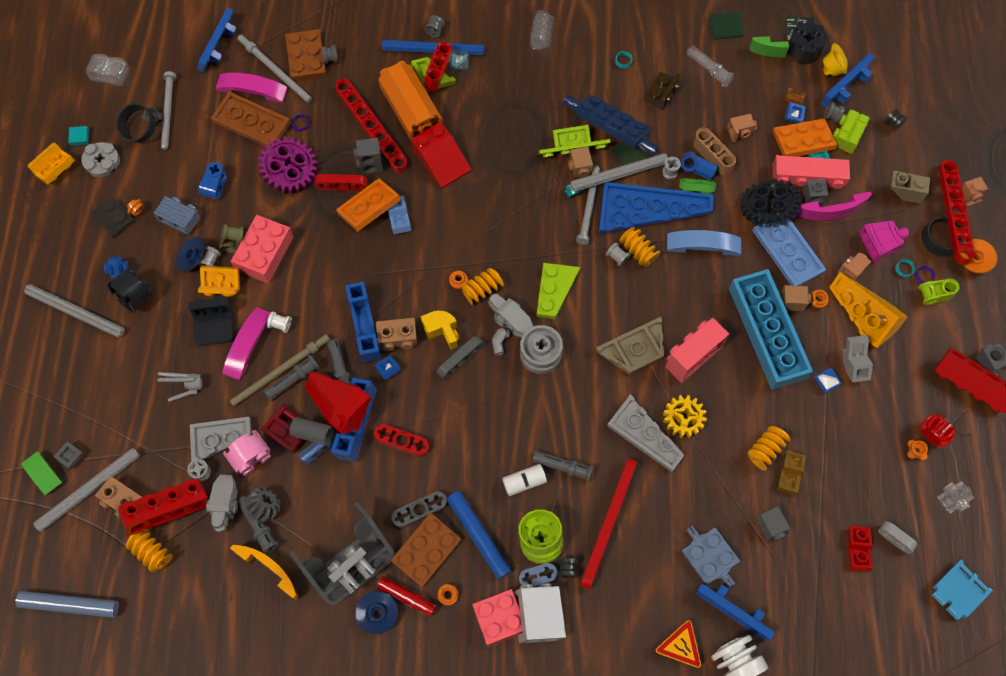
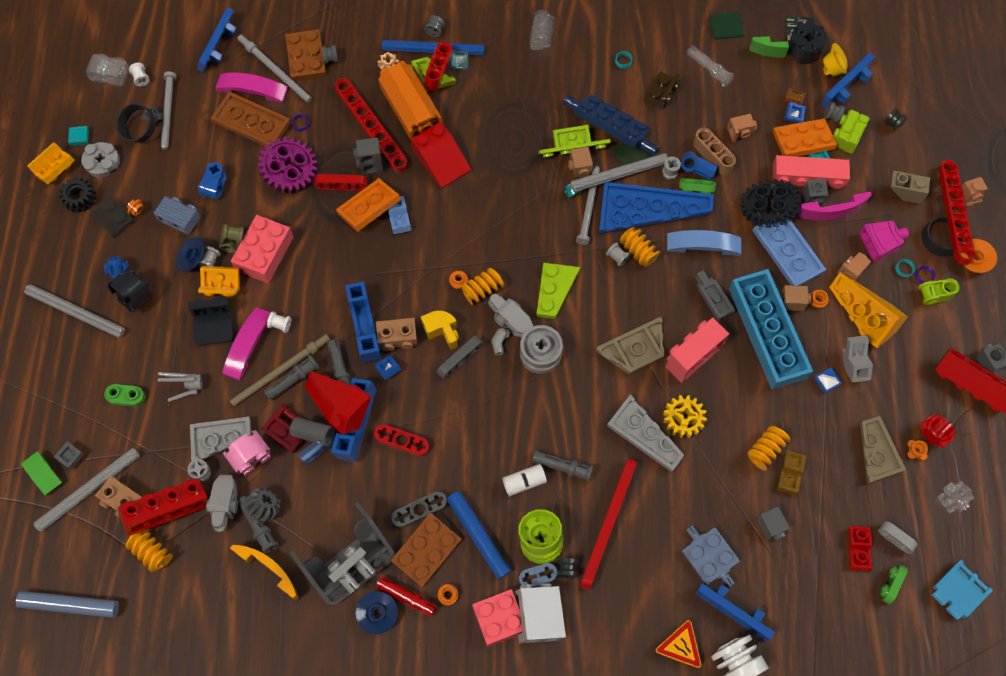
(74, 186): none -> black tyre
(123, 395): none -> bright green plate
(139, 75): none -> white bush
(387, 60): none -> light nougat gear
(714, 296): none -> dark grey hinge
(879, 451): none -> dark tan wing
(890, 590): none -> bright green plate

